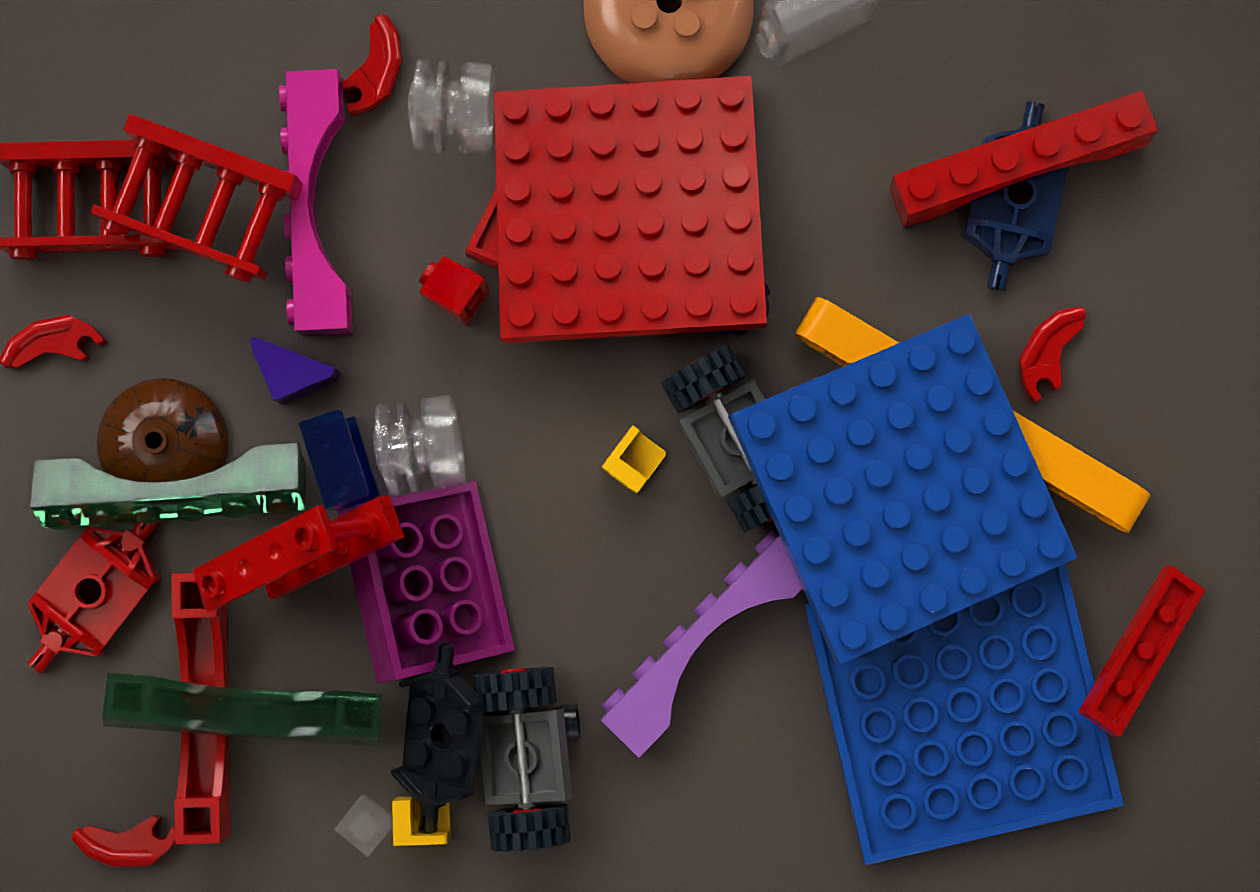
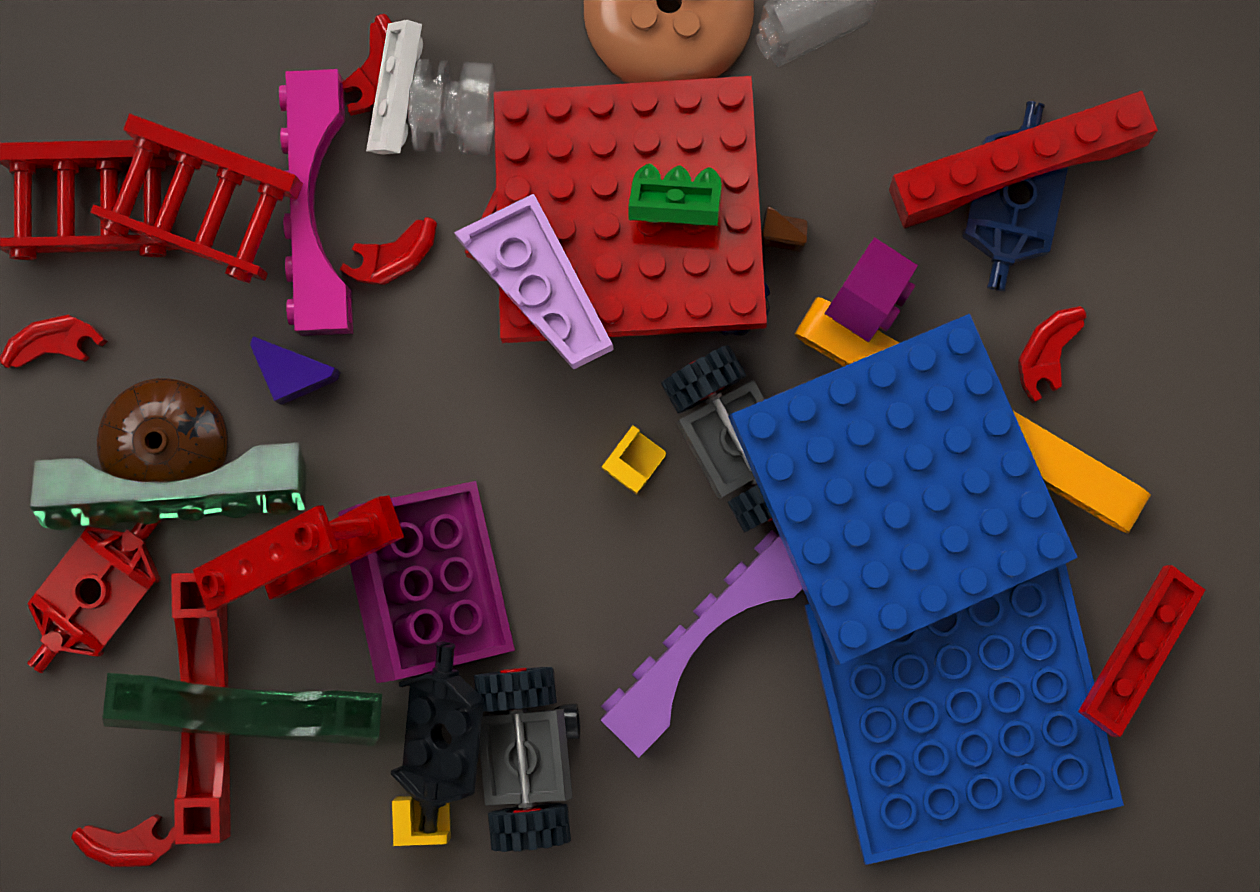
(339, 460): clear blue panel -> none
(365, 825): clear plate -> none
(391, 260): none -> red piece
(400, 53): none -> white plate
(419, 445): clear wheel -> none
(453, 289): red slope -> none
(534, 272): none -> lavender wing
(675, 197): none -> green plate
(783, 231): none -> reddish brown slope
(872, 290): none -> magenta brick

